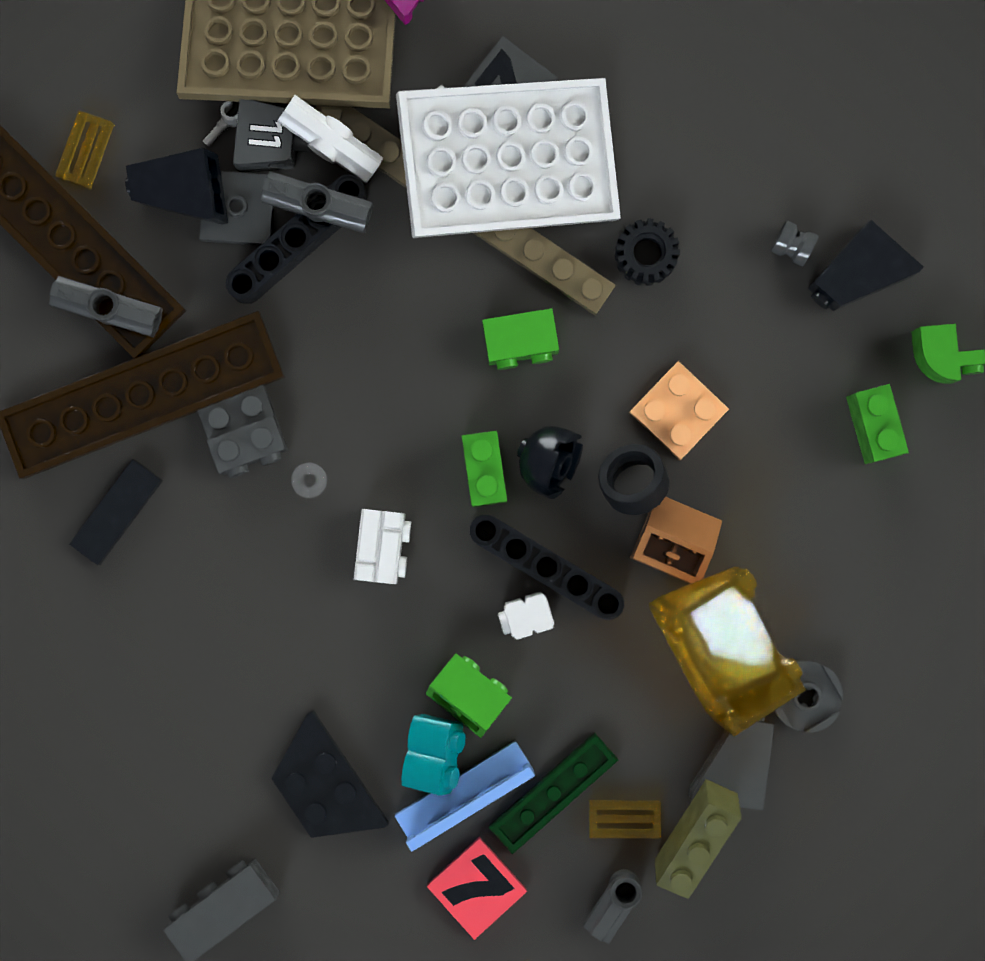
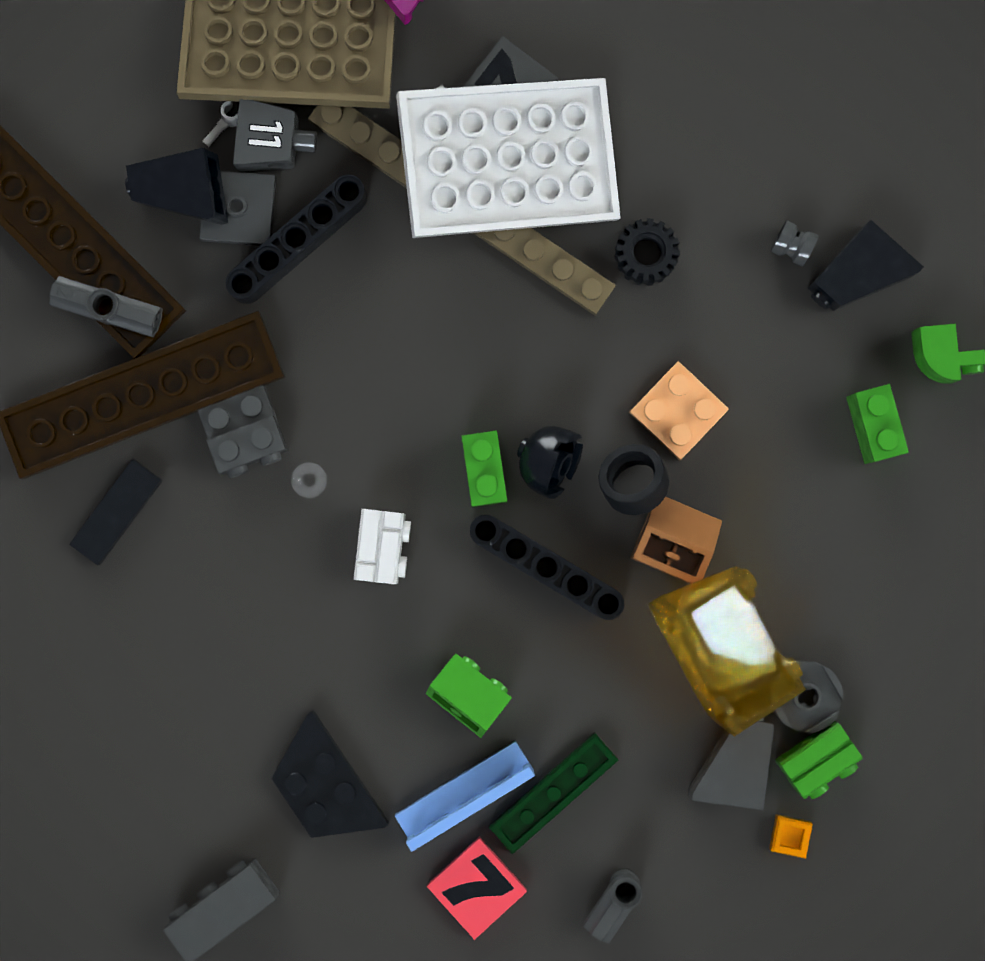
(97, 153): clear yellow tile -> none
(295, 196): dark grey piece -> none
(330, 139): white piece -> none
(433, 754): teal brick -> none
(521, 338): bright green brick -> none
(524, 616): white brick -> none
(595, 805): clear yellow tile -> none
(697, 839): olive brick -> none
(790, 836): none -> light orange tile
(819, 761): none -> bright green brick

